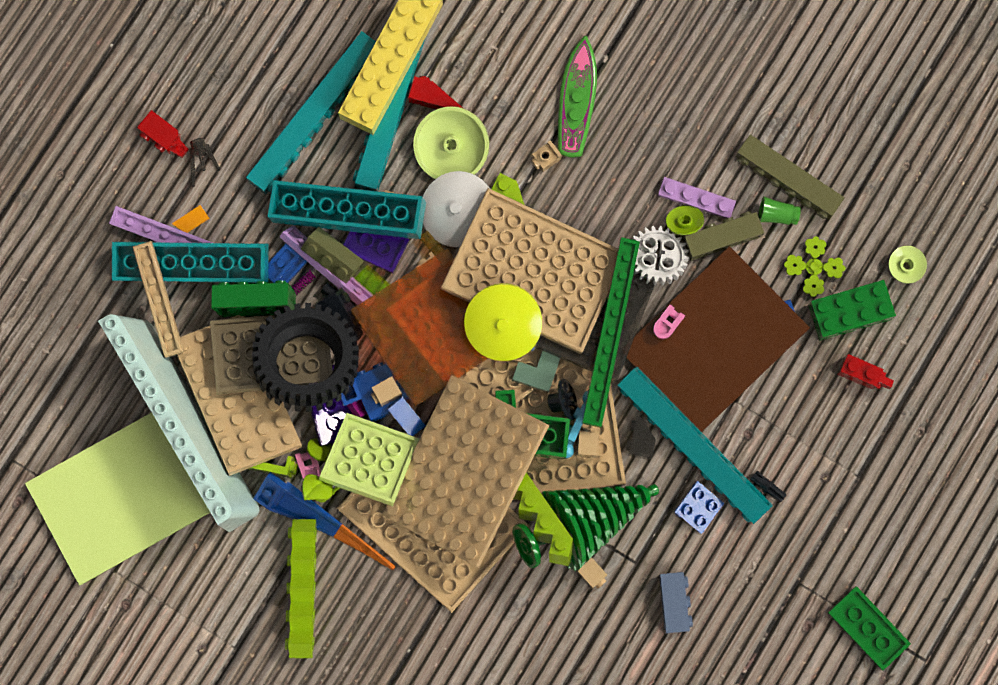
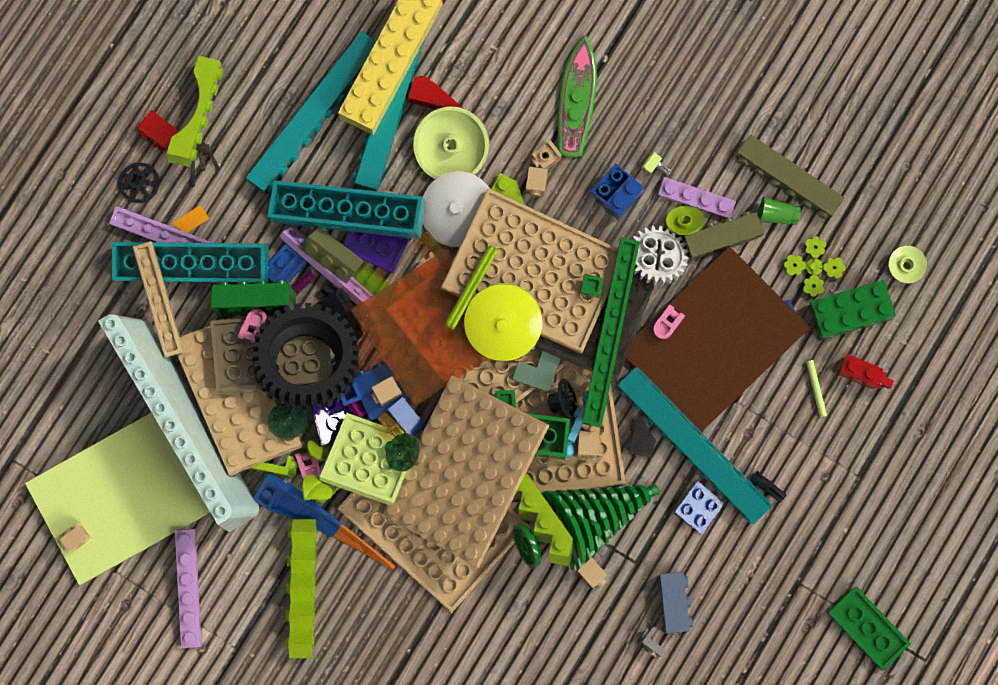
(74, 538): none -> tan brick
(138, 181): none -> black wheel
(184, 143): none -> lime arch
(188, 588): none -> lavender plate
(253, 320): none -> bright pink plate
(294, 426): none -> clear green plate
(391, 425): none -> clear yellow axle
(407, 447): none -> clear green plate
(471, 287): none -> lime axle
(536, 181): none -> tan brick
(591, 285): none -> green plate
(617, 191): none -> blue slope
(652, 162): none -> yellowish green piece
(652, 647): none -> light grey bracket
(816, 388): none -> yellowish green bar

